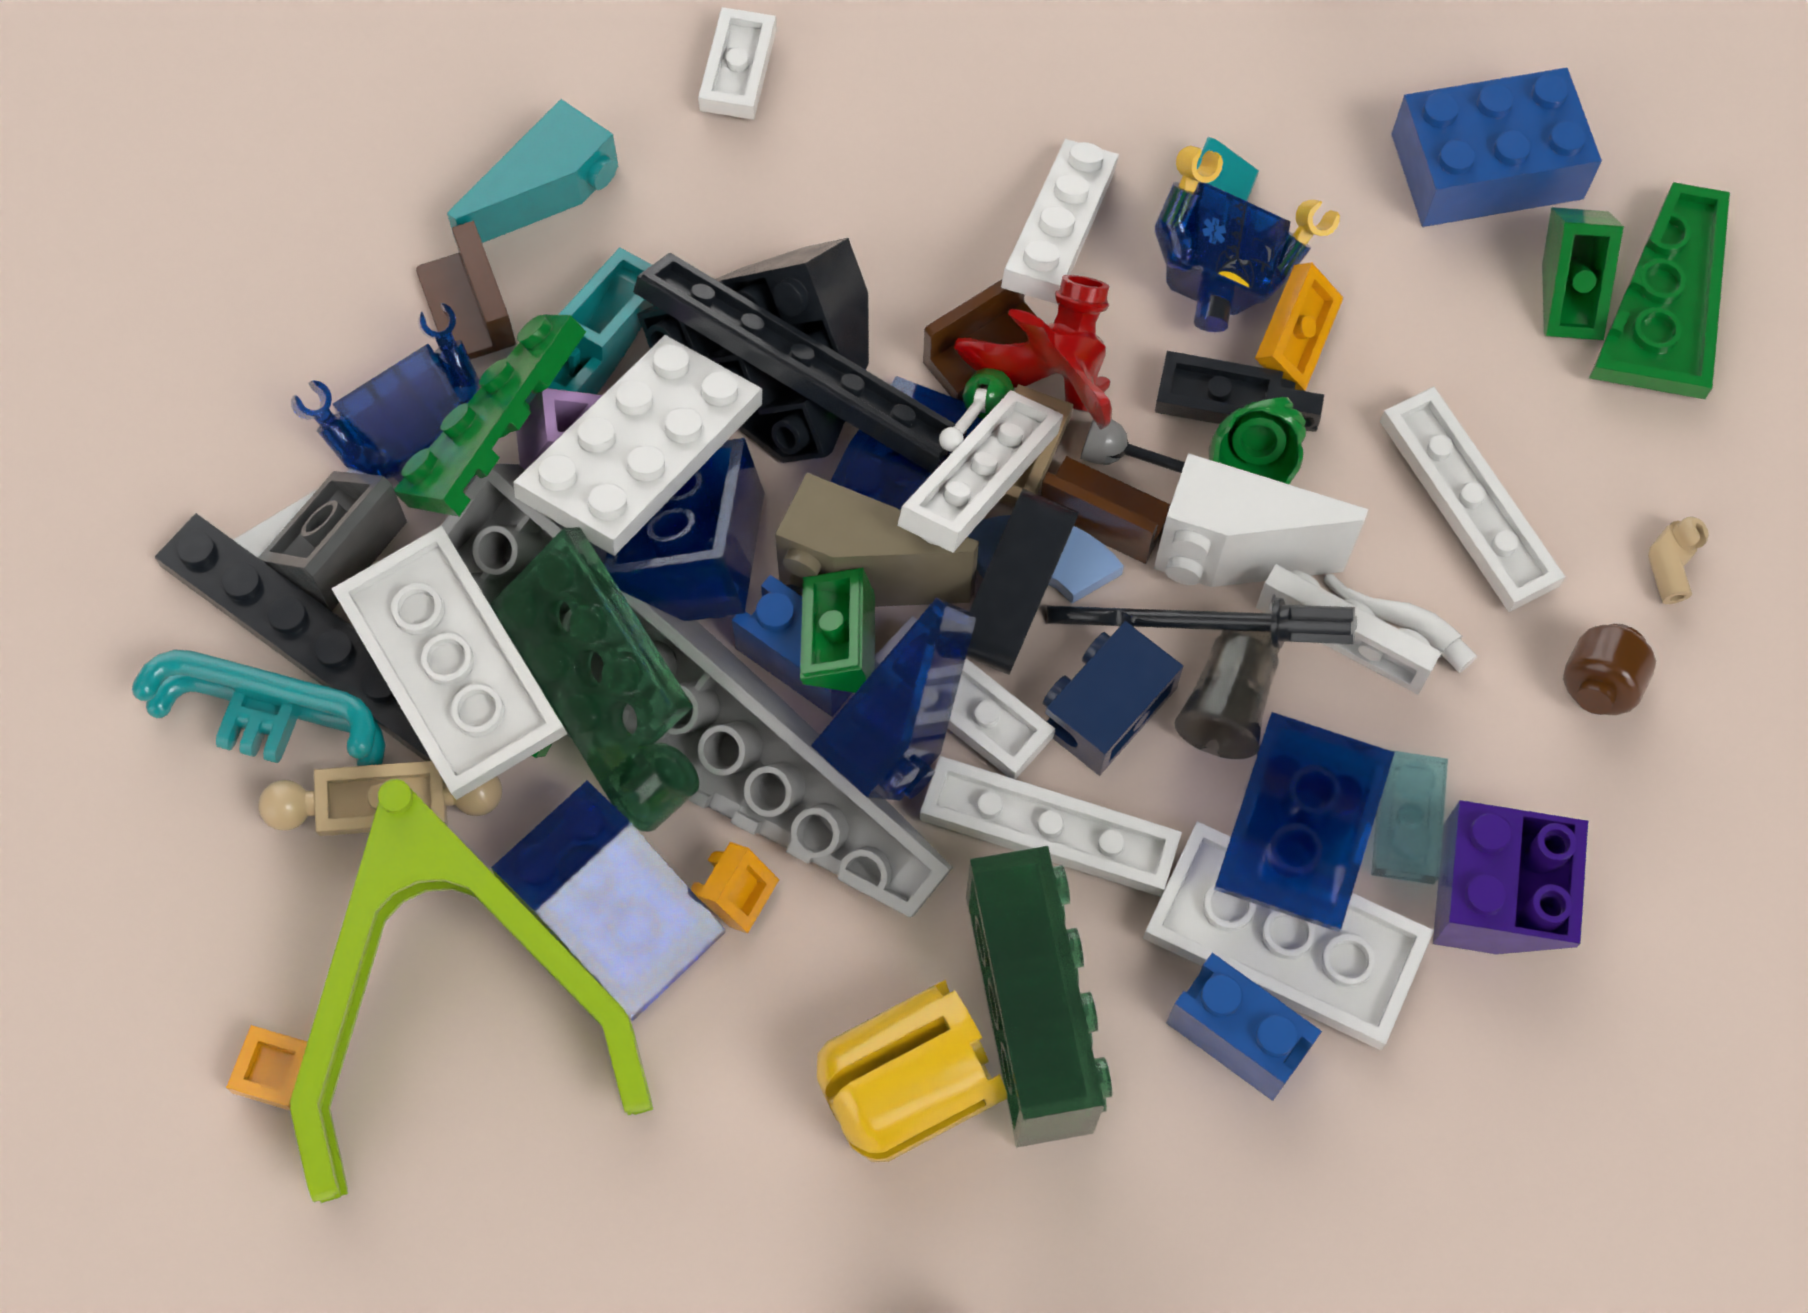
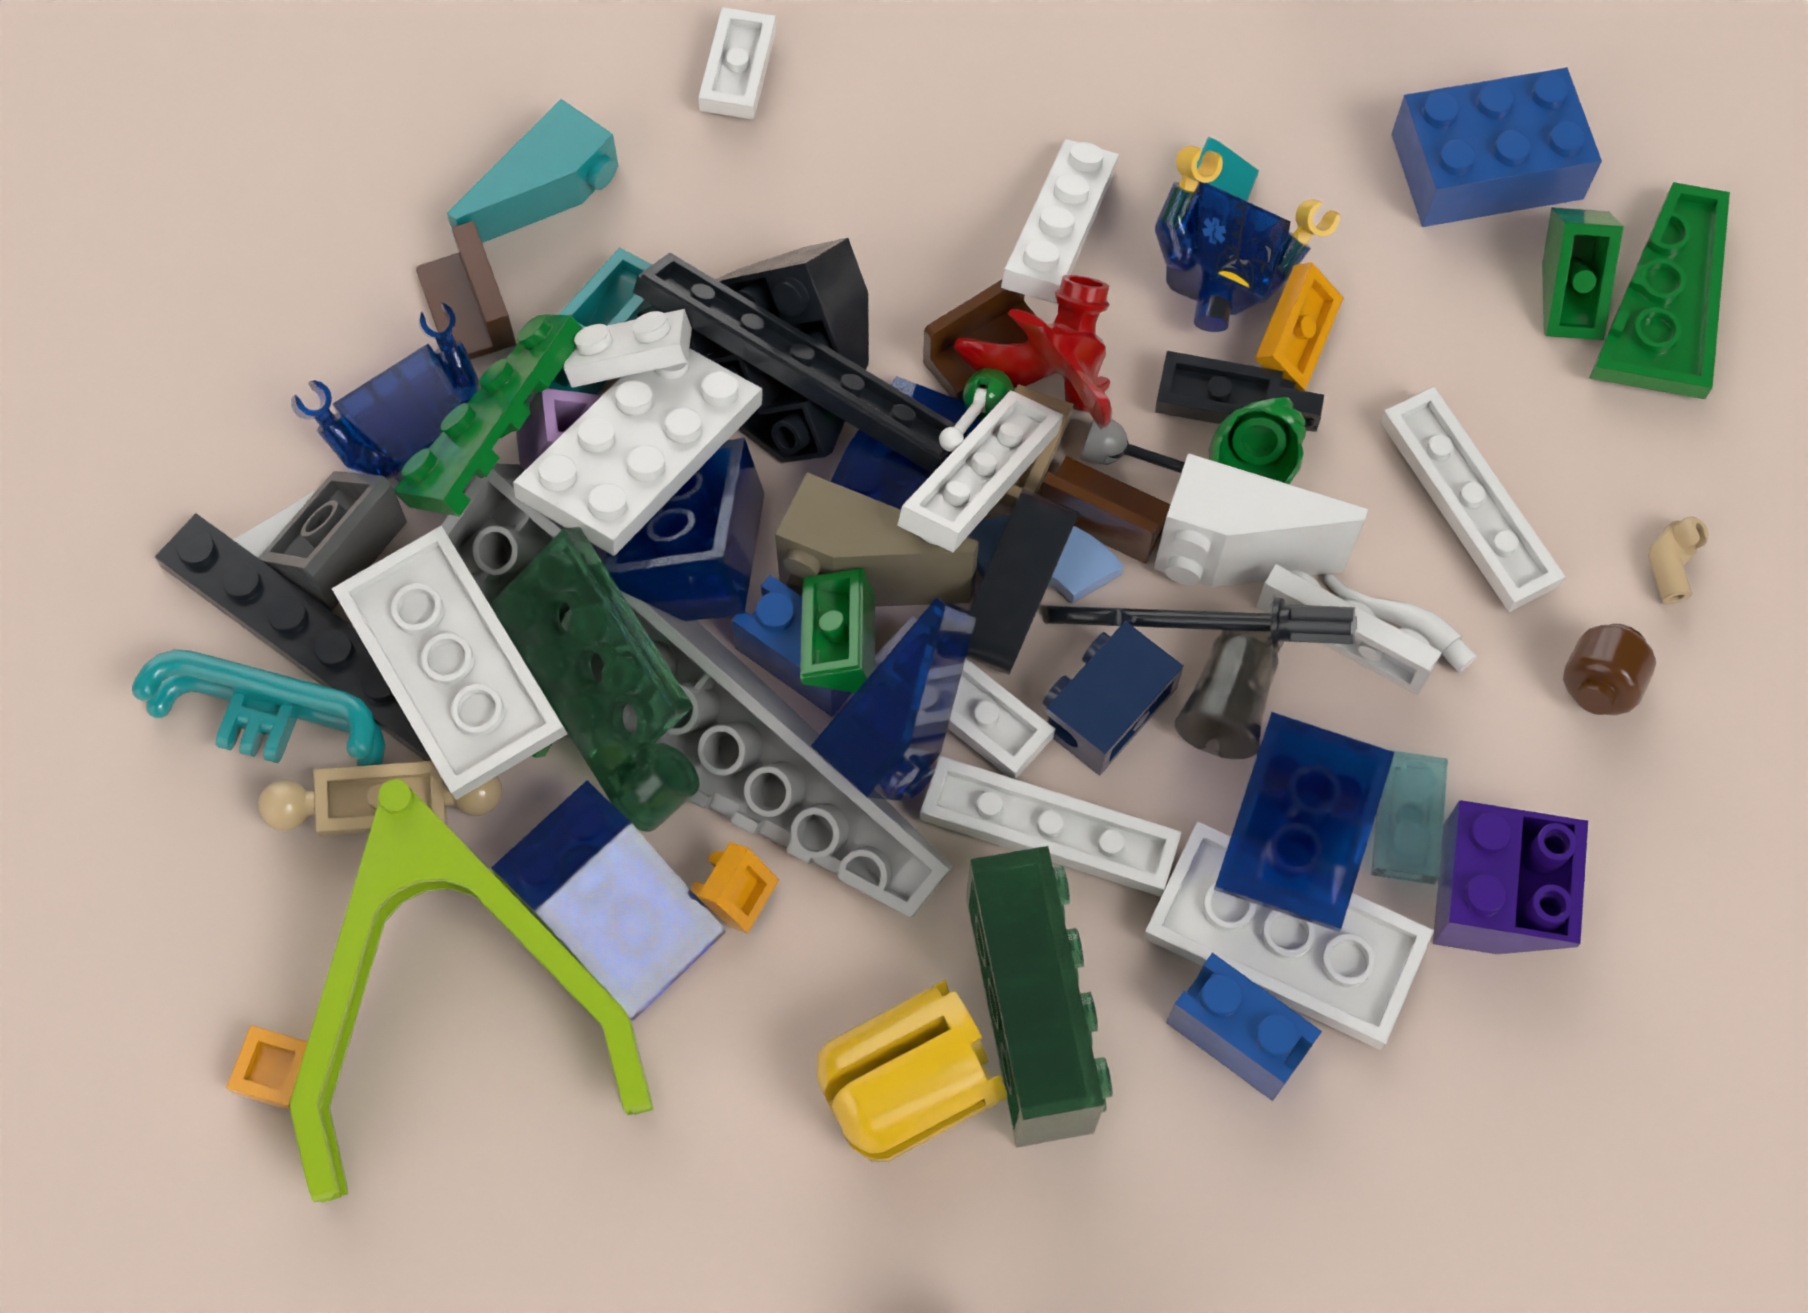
(629, 347): none -> white plate

